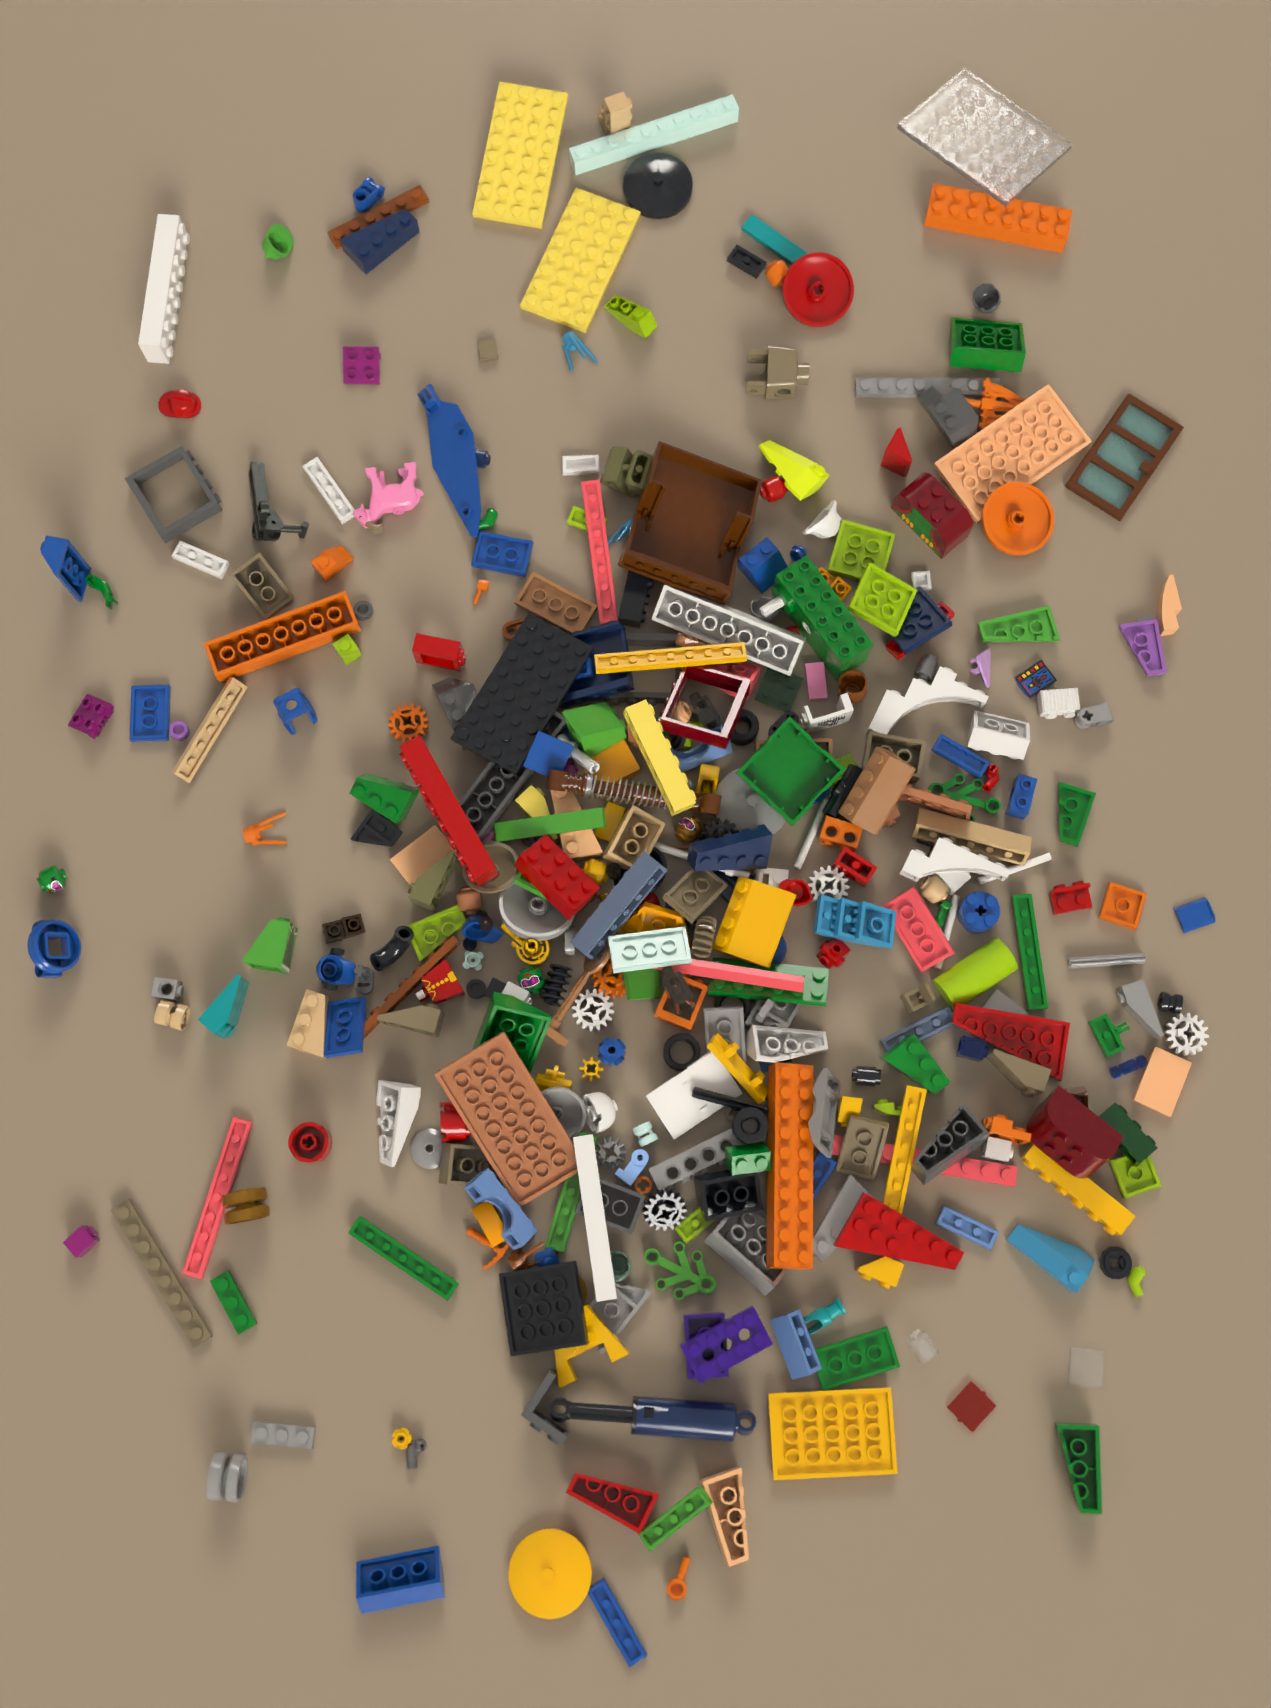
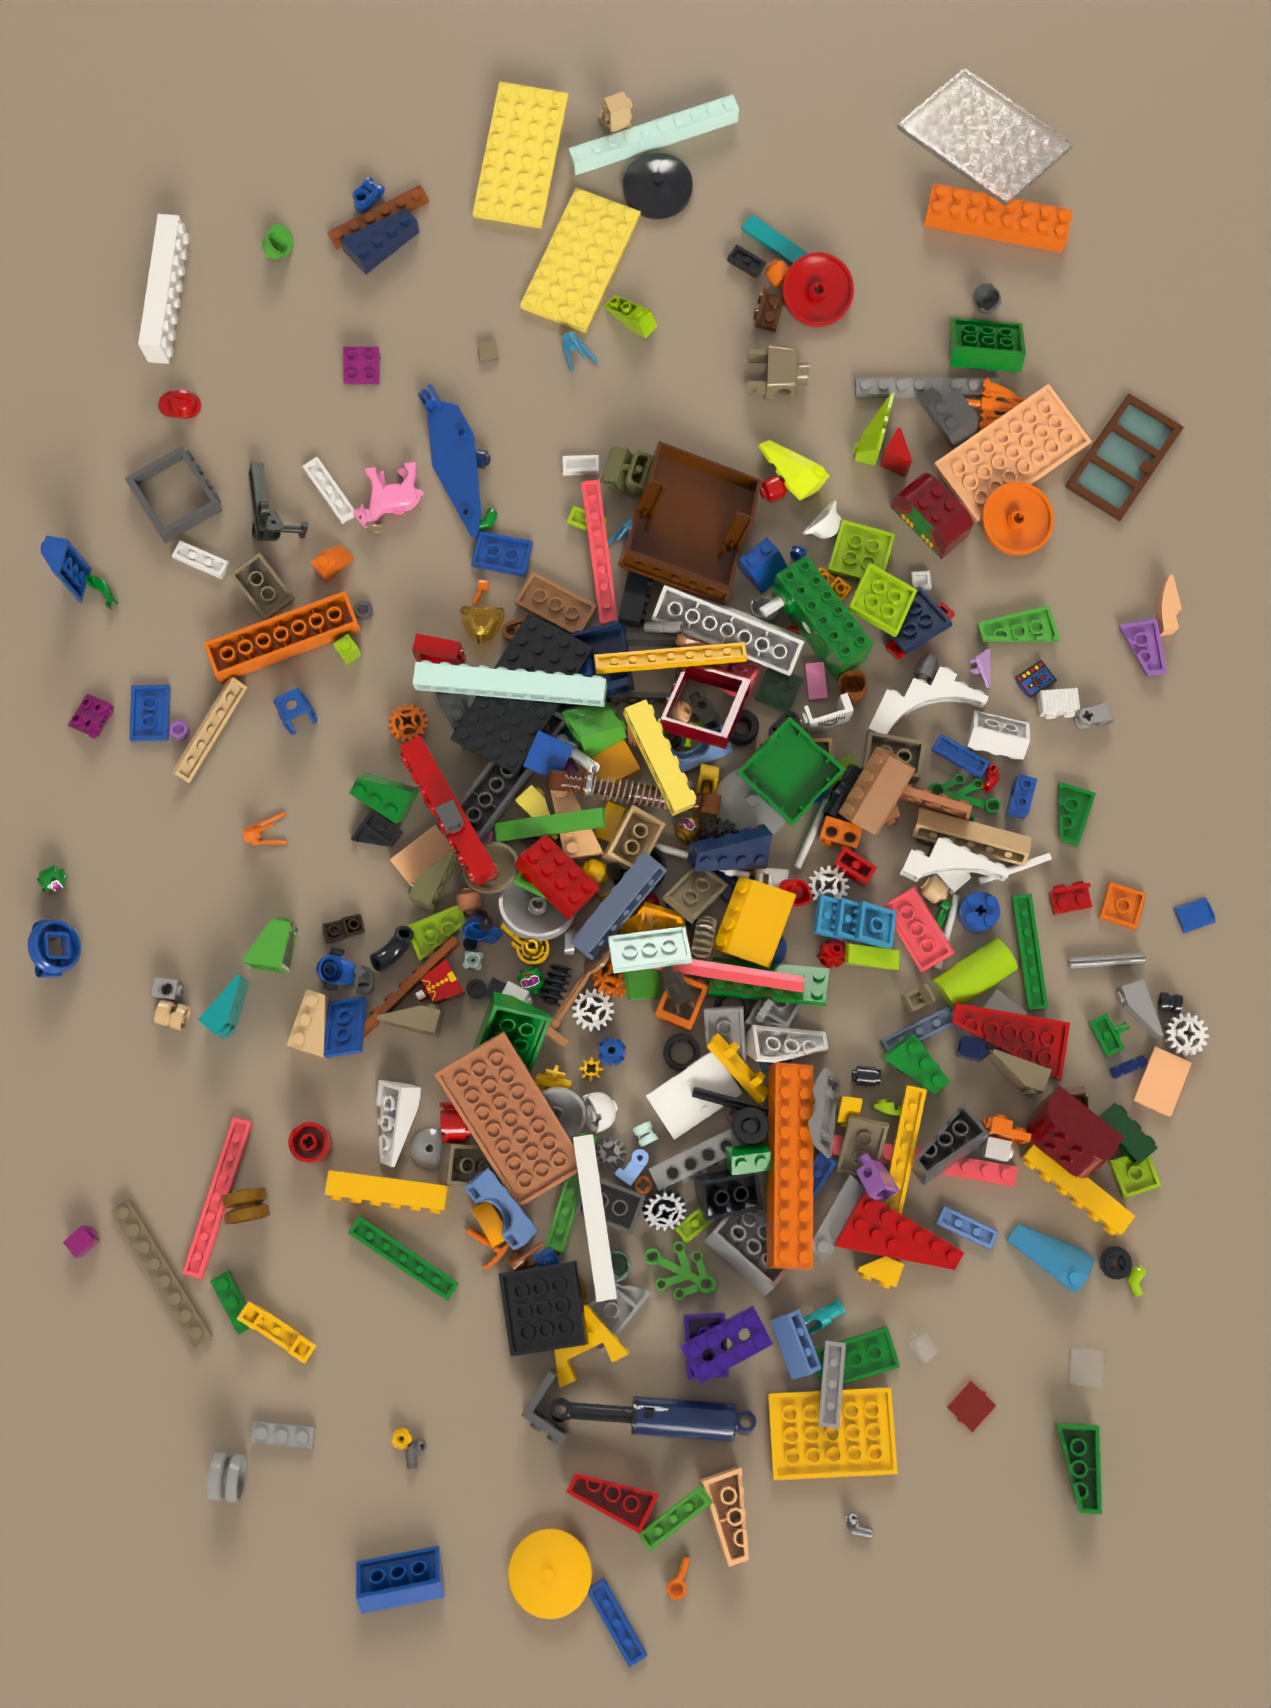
(277, 1331): none -> yellow slope
(387, 1190): none -> yellow brick
(450, 817): none -> dark grey brick
(482, 622): none -> clear yellow hat
(510, 683): none -> light aqua brick
(660, 627): none -> light grey piece
(769, 311): none -> reddish brown bracket
(831, 1384): none -> light grey plate
(855, 1527): none -> flat silver arm
(871, 440): none -> lime wedge
(872, 957): none -> lime tile
(876, 1179): none -> medium lavender torso

